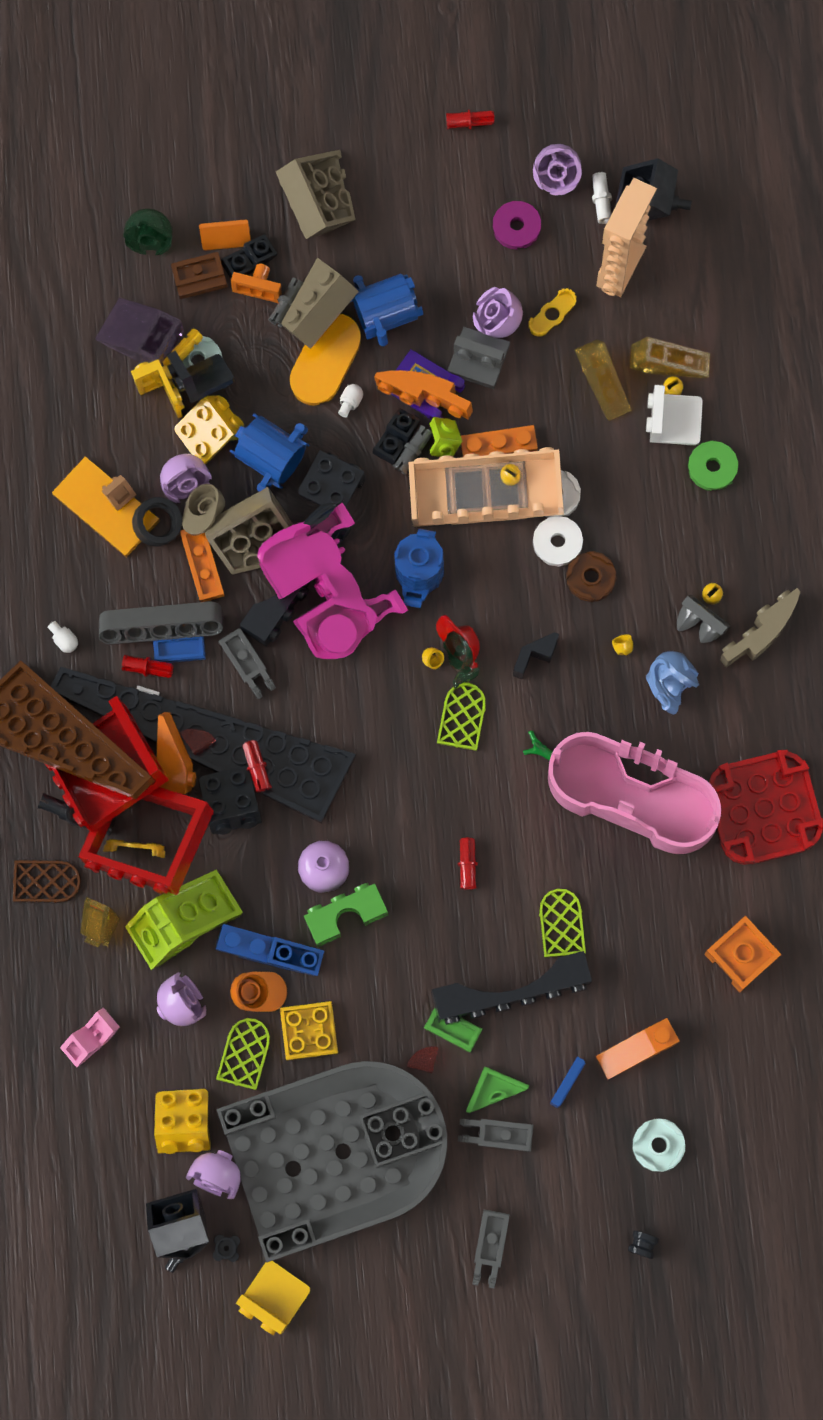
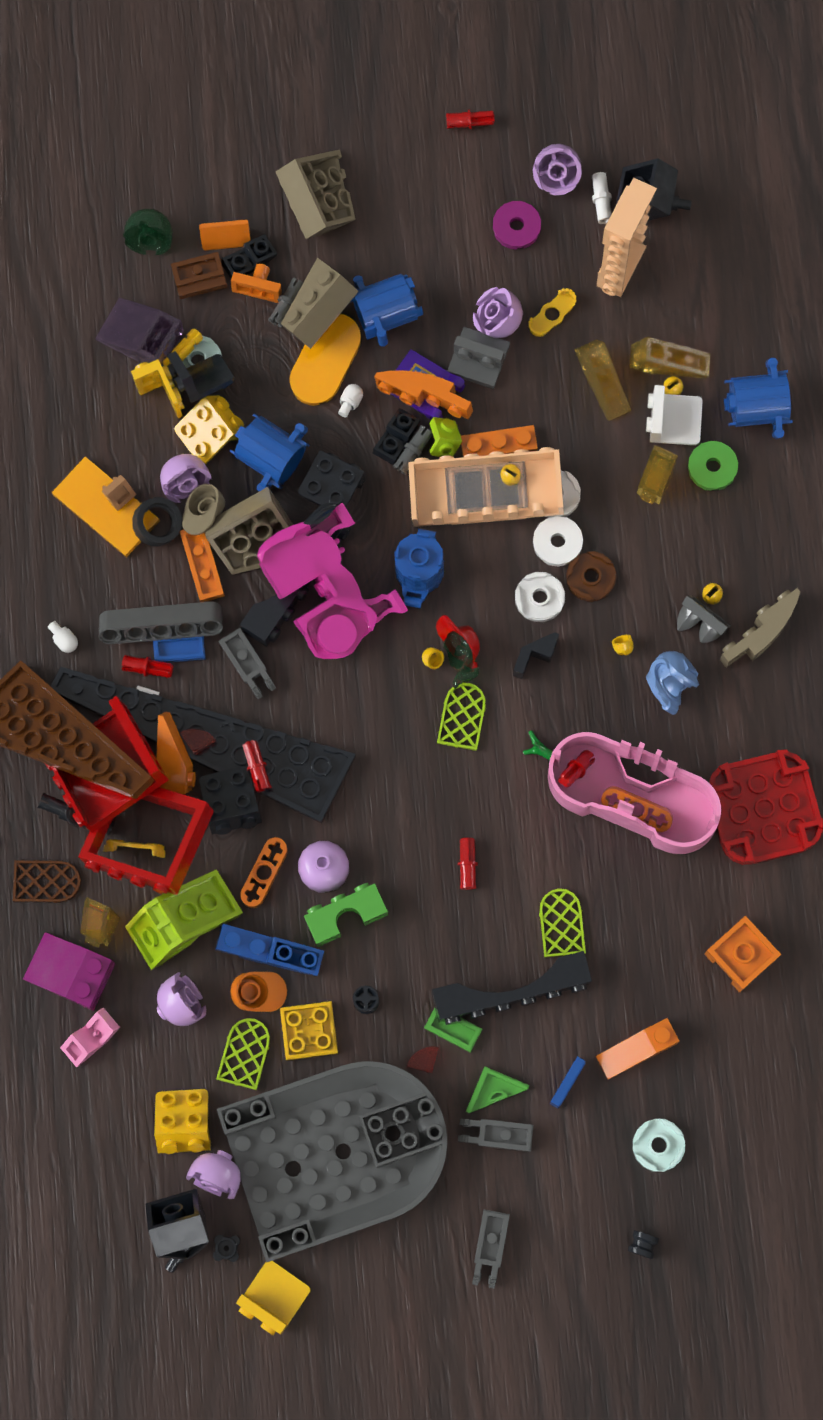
(69, 971): none -> magenta slope
(262, 893): none -> orange beam
(365, 995): none -> black wheel
(539, 611): none -> white tile
(576, 768): none -> red axle
(657, 475): none -> clear yellow slope
(657, 809): none -> orange beam
(760, 399): none -> blue container

